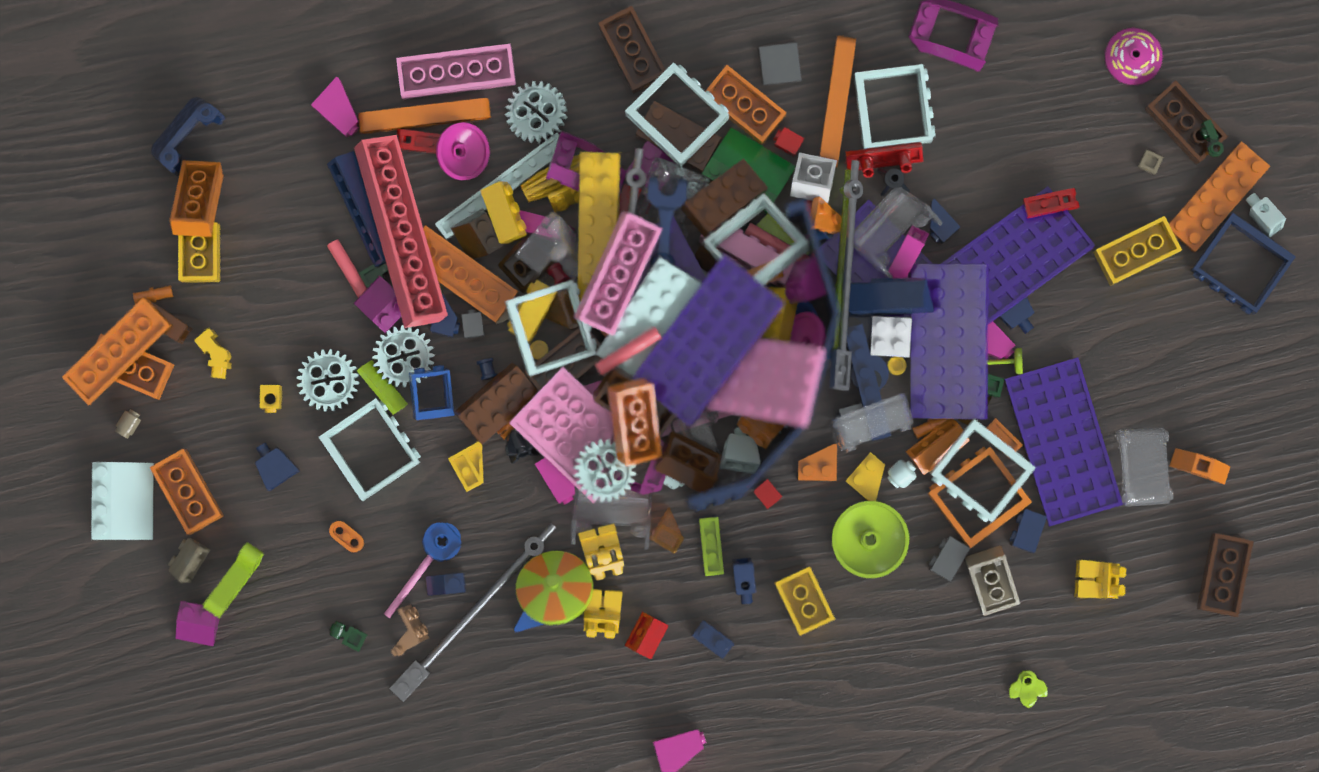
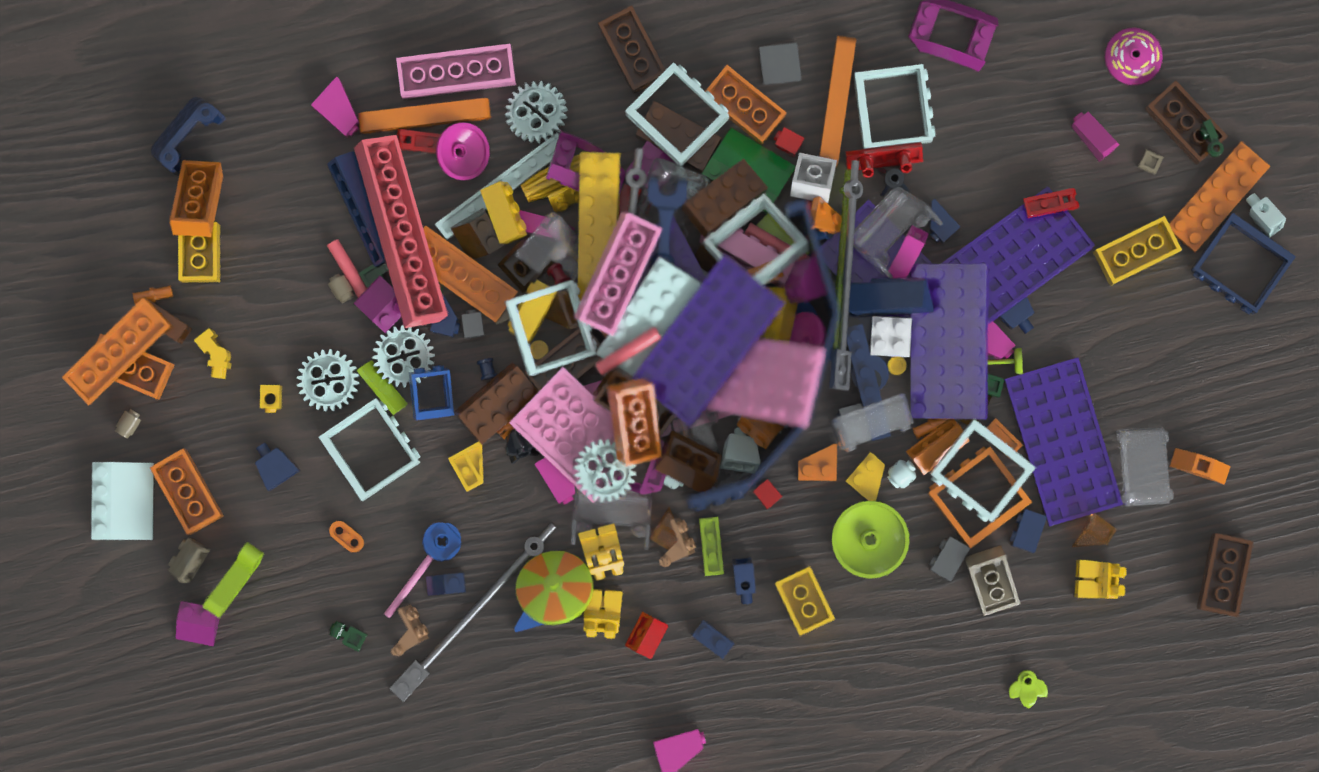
(341, 288): none -> dark tan brick
(682, 548): none -> medium nougat plate
(1094, 135): none -> dark pink slope
(1095, 532): none -> clear orange slope

